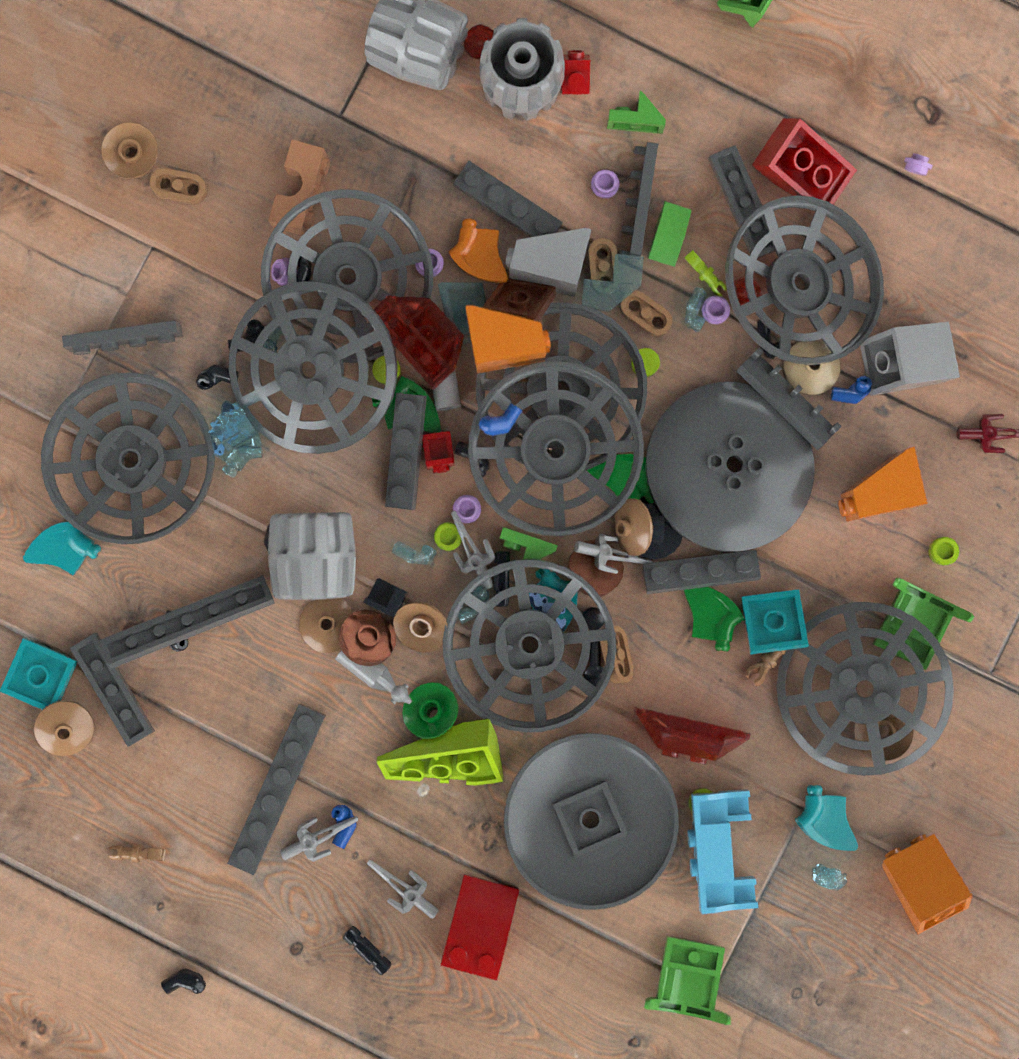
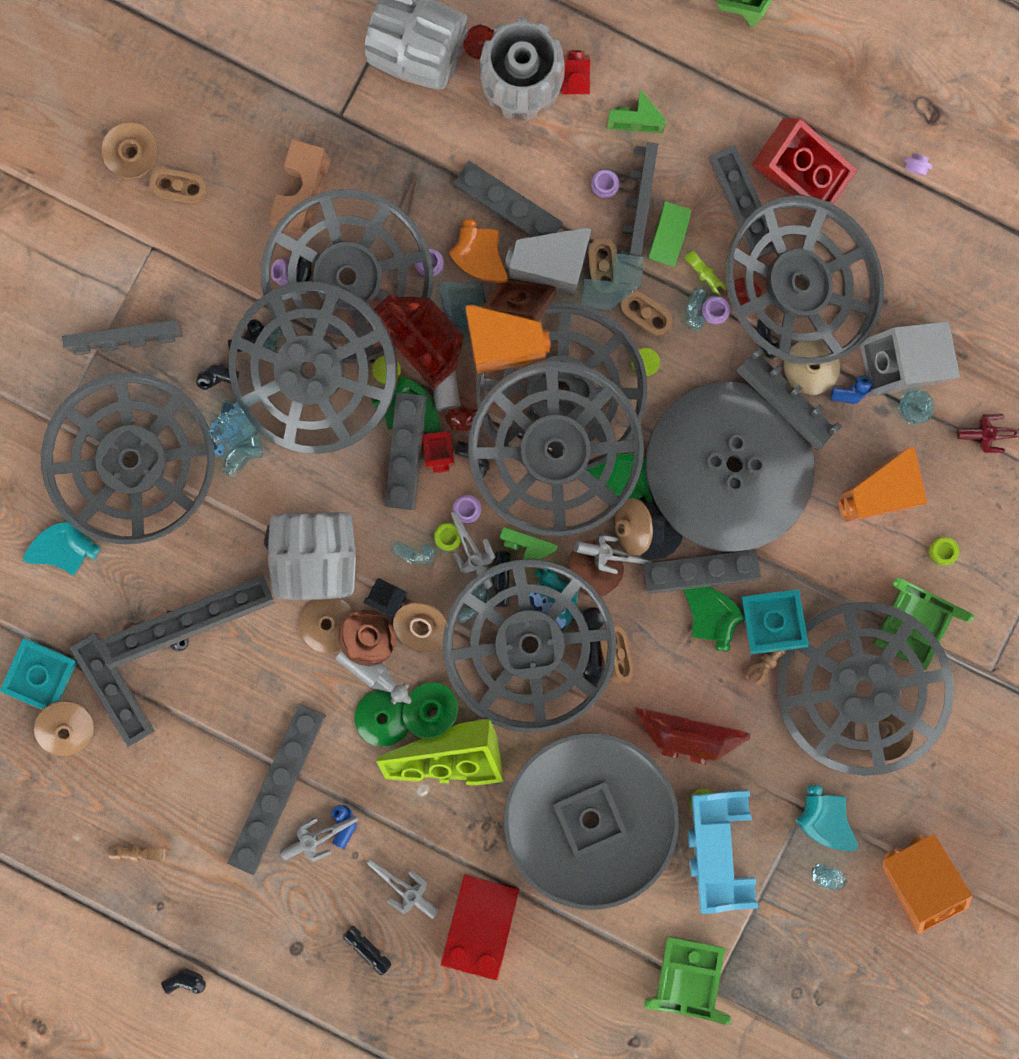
(368, 725): none -> green dish
(461, 419): none -> clear red plate
(500, 424): blue arm -> none
(908, 410): none -> clear light blue plate

